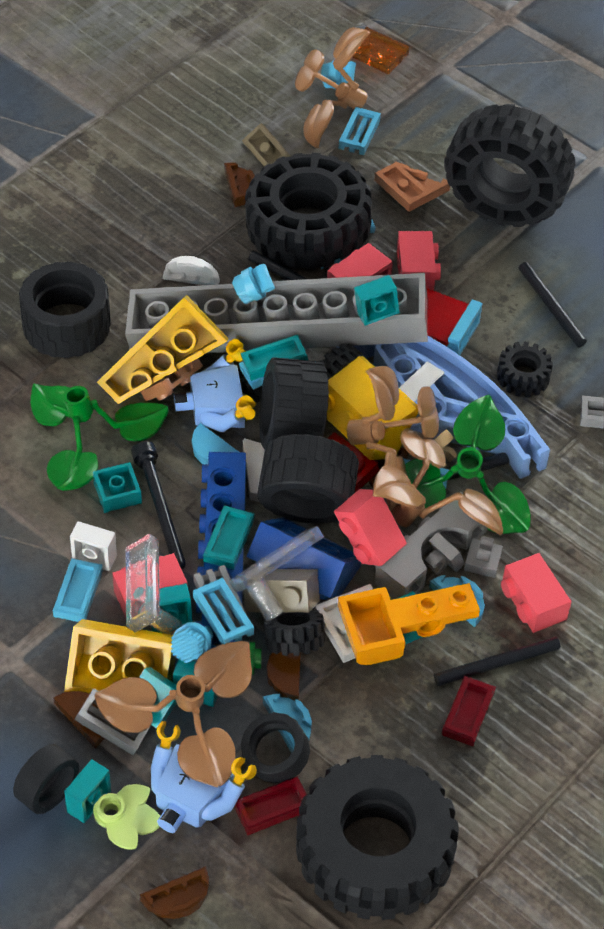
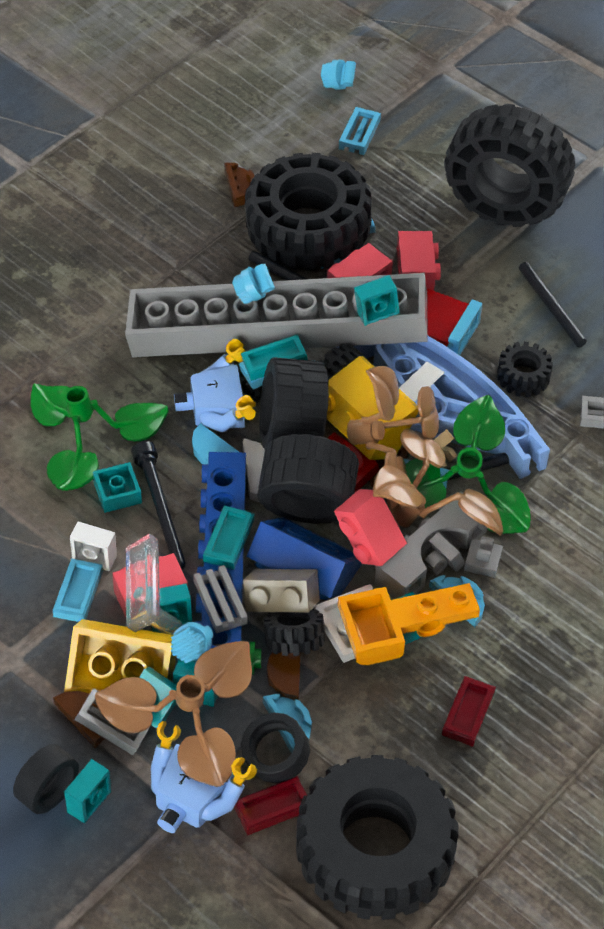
(66, 334): black tyre -> none
(132, 815): yellowish green plate -> none
(165, 386): nougat wing -> none
(171, 344): yellow wedge -> none
(179, 896): reddish brown tile -> none
(191, 270): white plate -> none
(234, 632): medium azure tile -> none
(253, 577): clear piece -> none
(264, 145): dark tan slope -> none
(347, 93): medium nougat plant -> none
(381, 52): clear orange plate -> none
(409, 186): nougat wing -> none
(497, 661): black bar -> none
(535, 593): coral brick -> none

